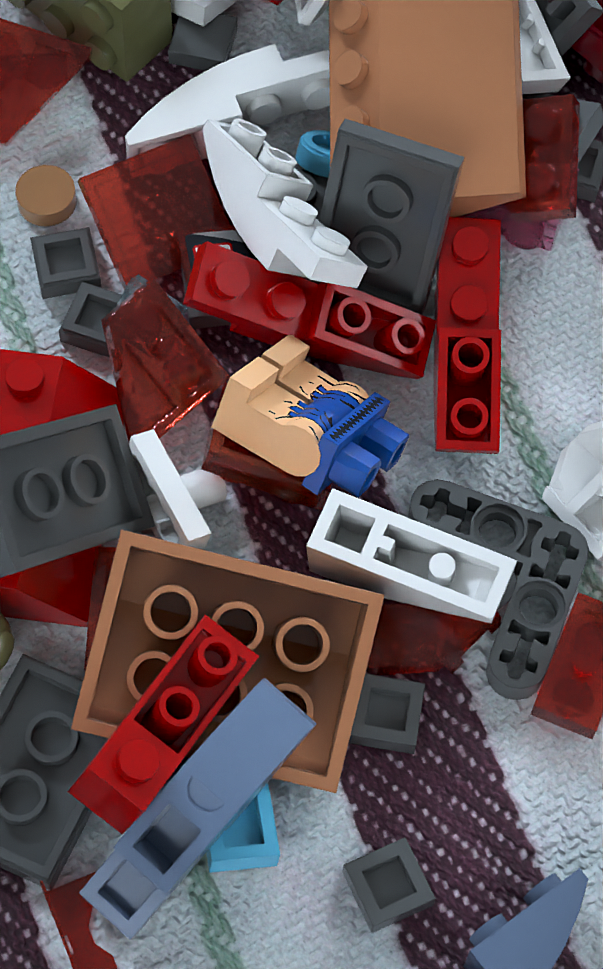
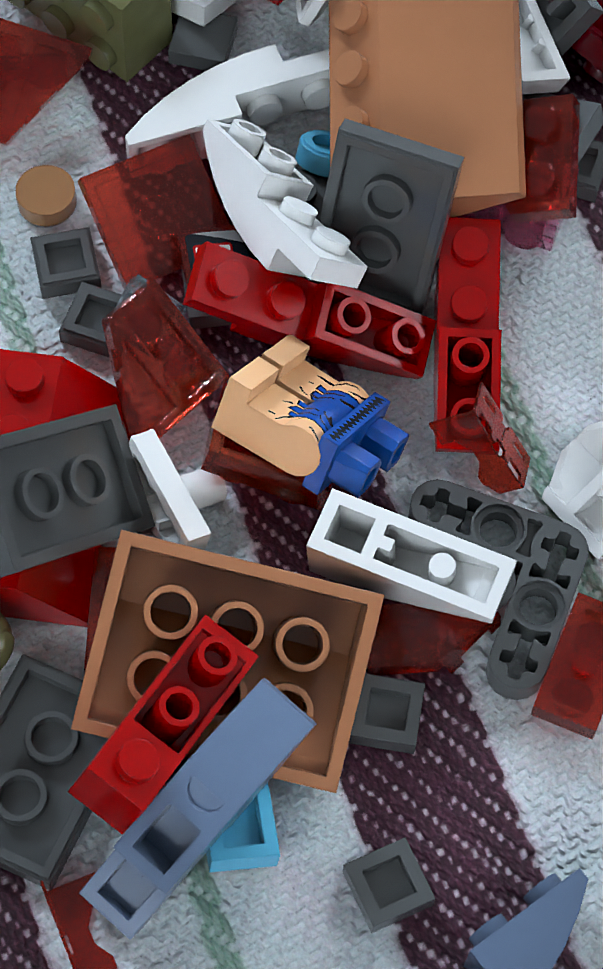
(470, 433): none -> clear red piece

